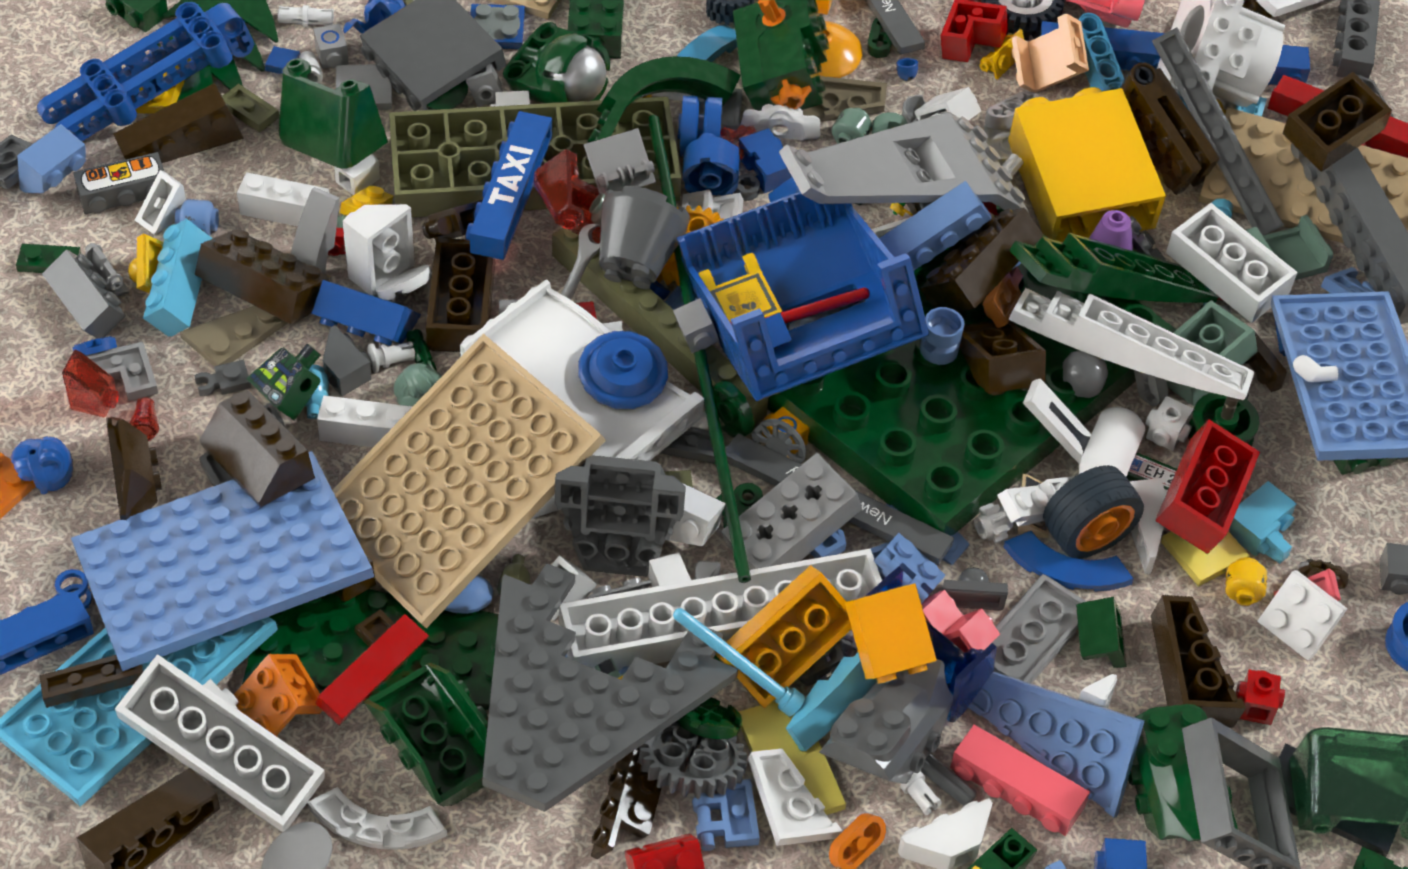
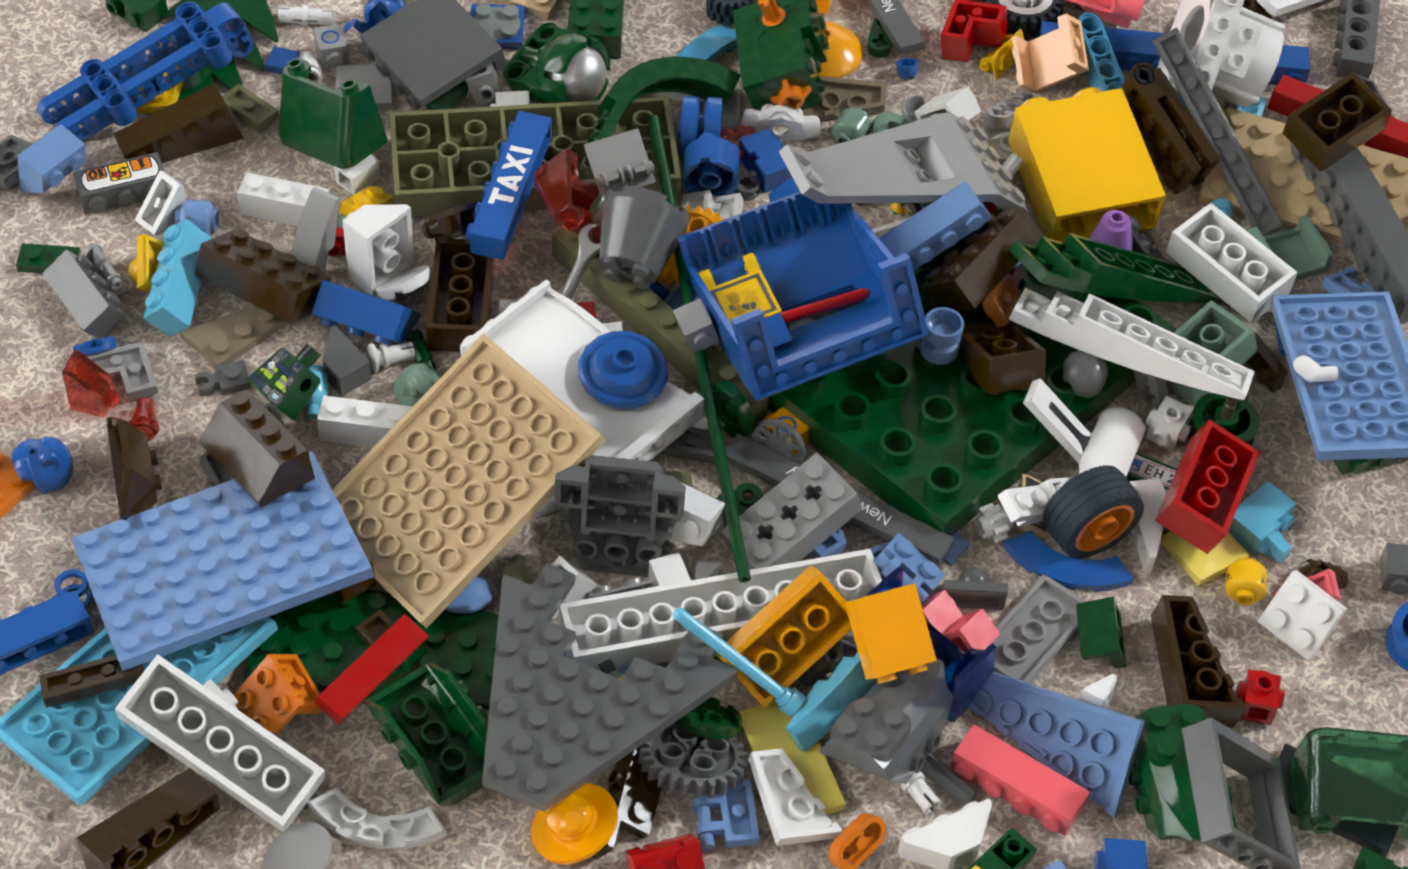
(575, 826): none -> light orange hat

